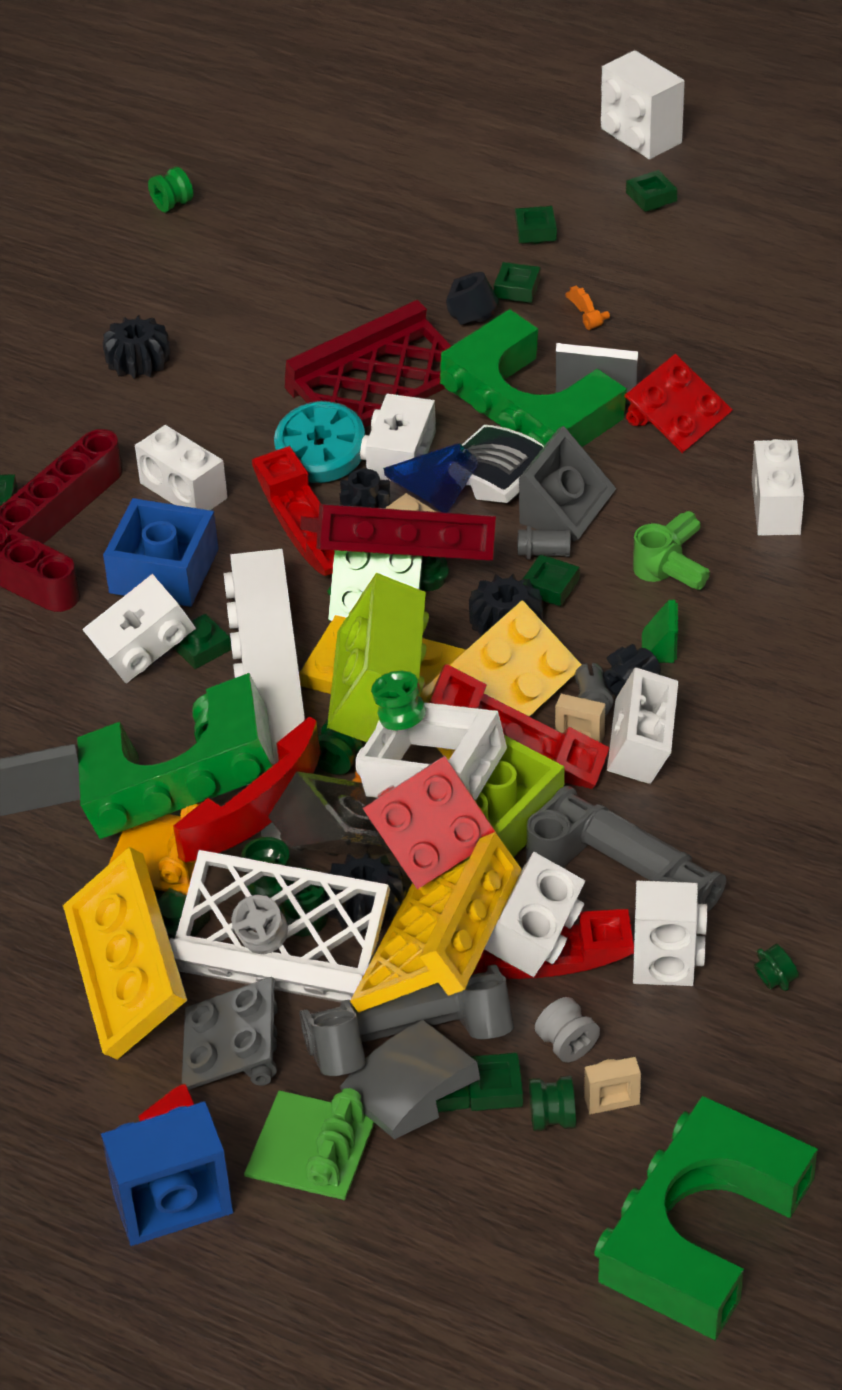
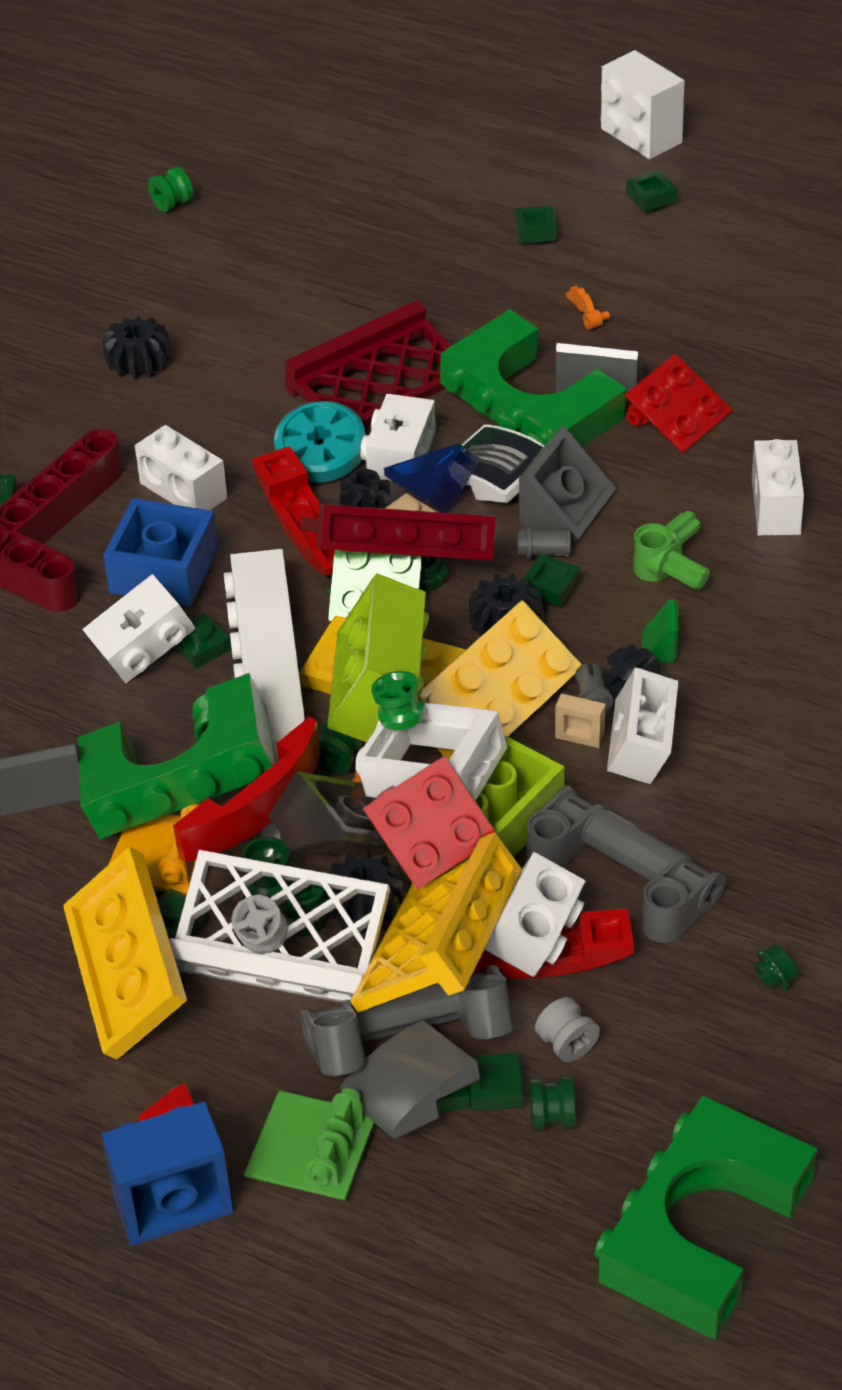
(231, 1036): dark grey hinge -> none
(471, 298): black plate -> none
(517, 282): dark green plate -> none
(572, 749): red slope -> none
(612, 1085): tan plate -> none
(666, 933): white brick -> none

